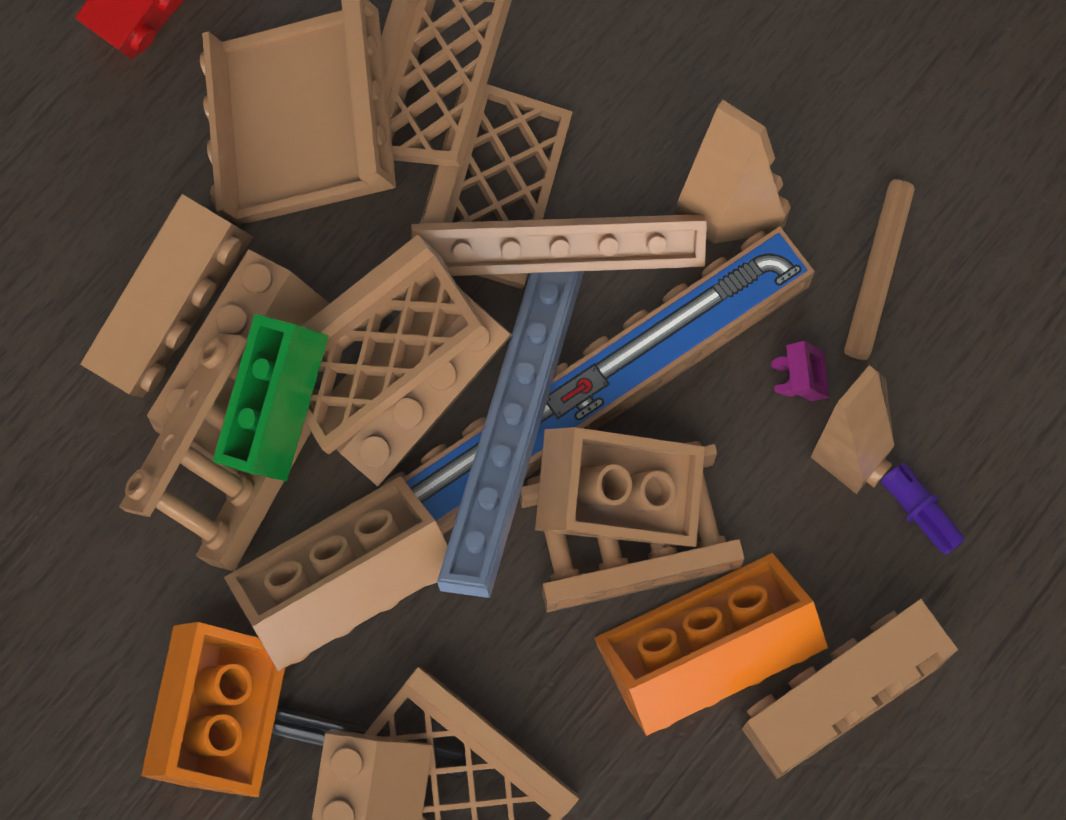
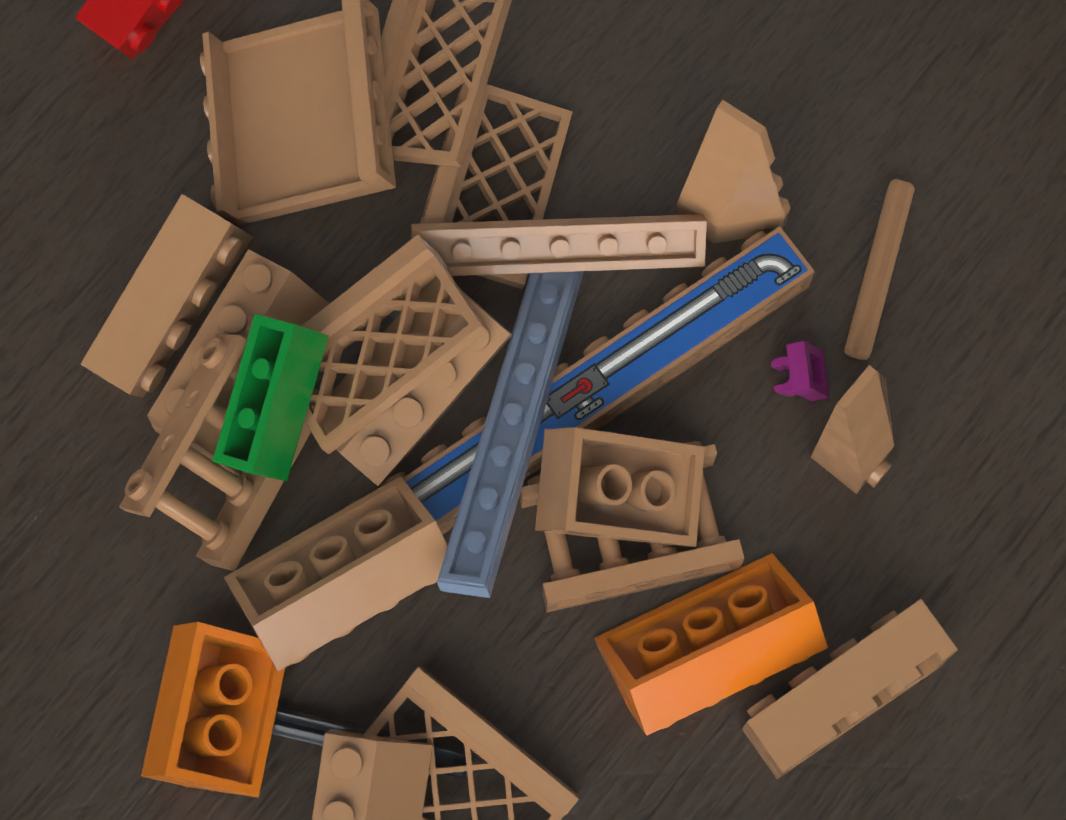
(922, 508): dark purple axle -> none

